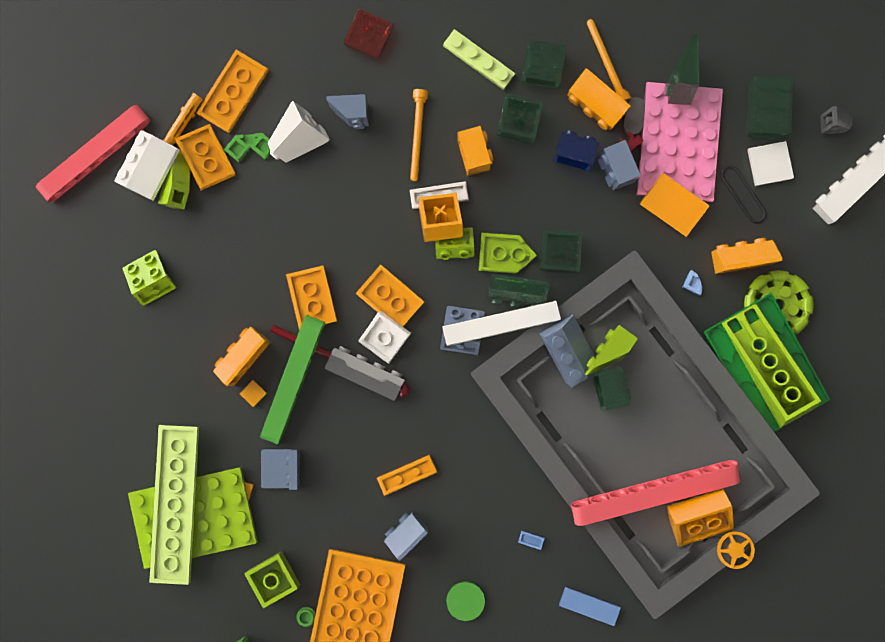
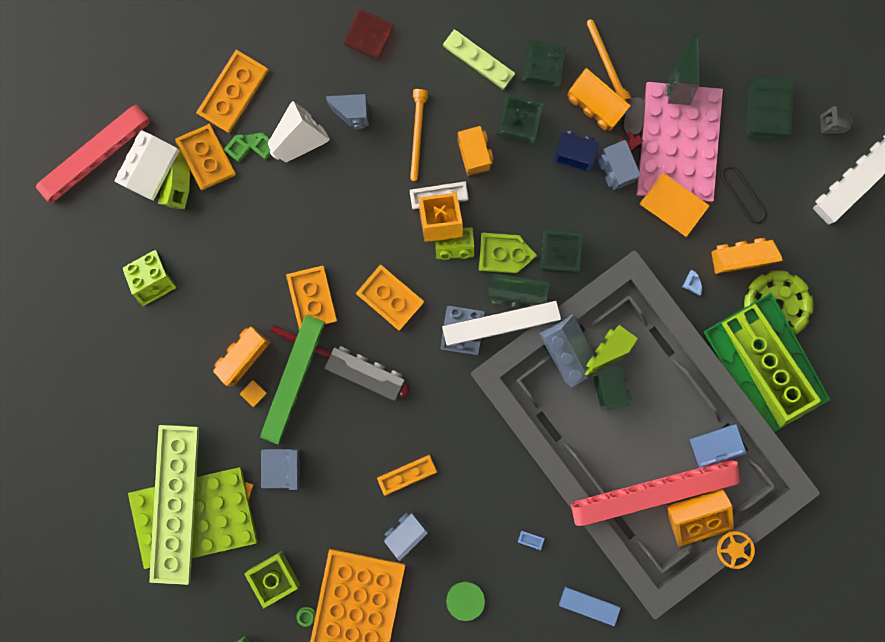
(183, 119): light orange pin -> none
(384, 337): white tile -> none
(717, 446): none -> medium blue piece
(770, 163): white tile -> none

